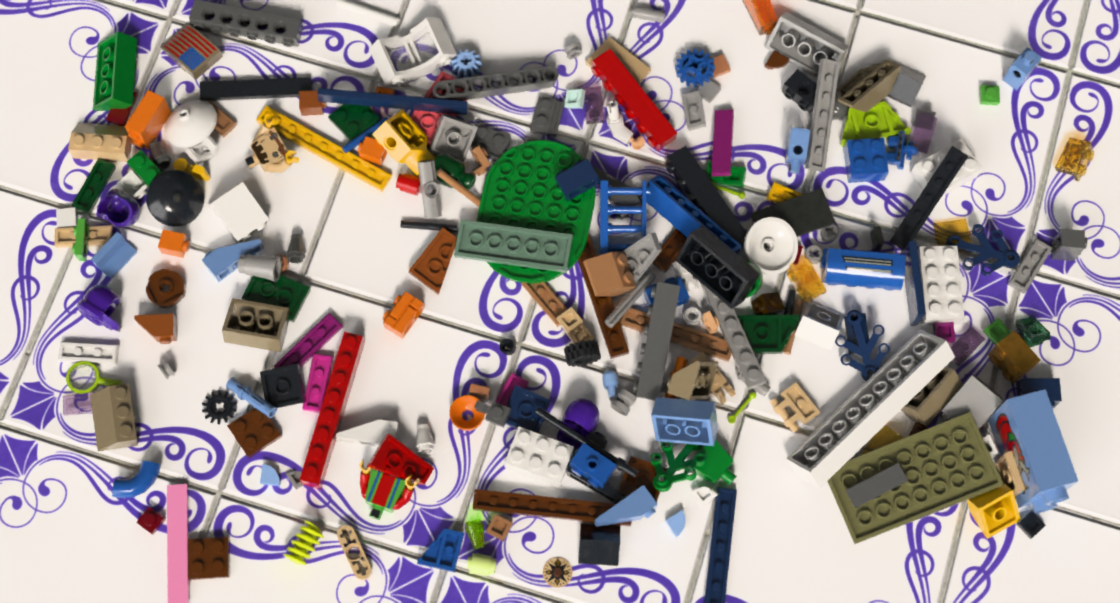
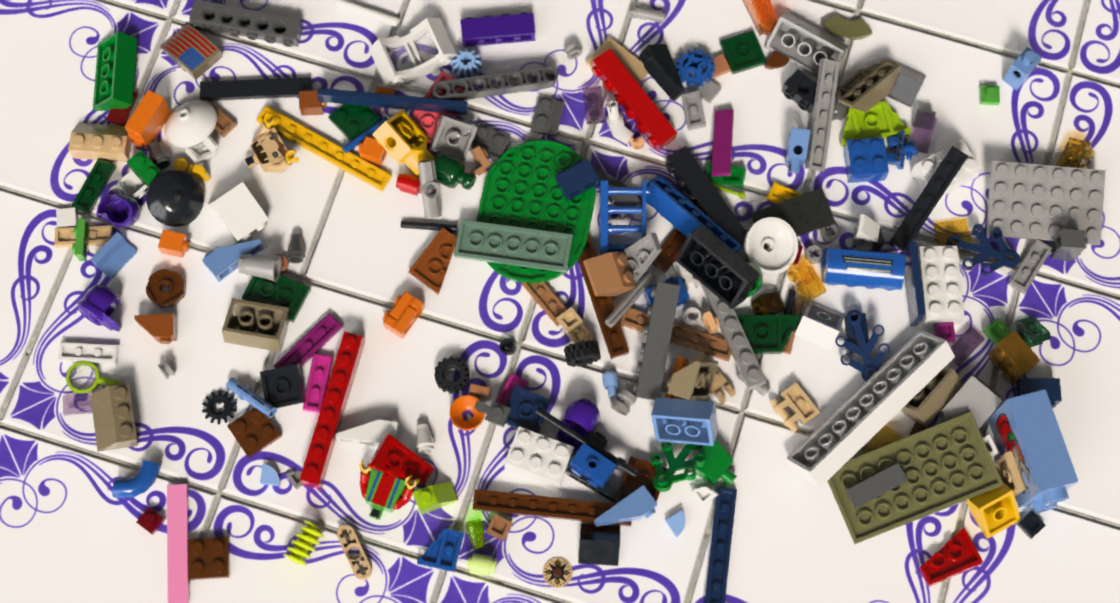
(434, 497): none -> lime slope
(448, 364): none -> black tyre
(459, 187): medium nougat bar -> none
(498, 29): none -> dark purple brick
(574, 98): light aqua tile -> none
(661, 68): none -> black slope
(731, 419): lime hinge -> none
(742, 52): none -> dark green tile
(847, 29): none -> olive tile
(865, 230): none -> white slope
(952, 559): none -> red wing
(1043, 199): none -> light grey plate

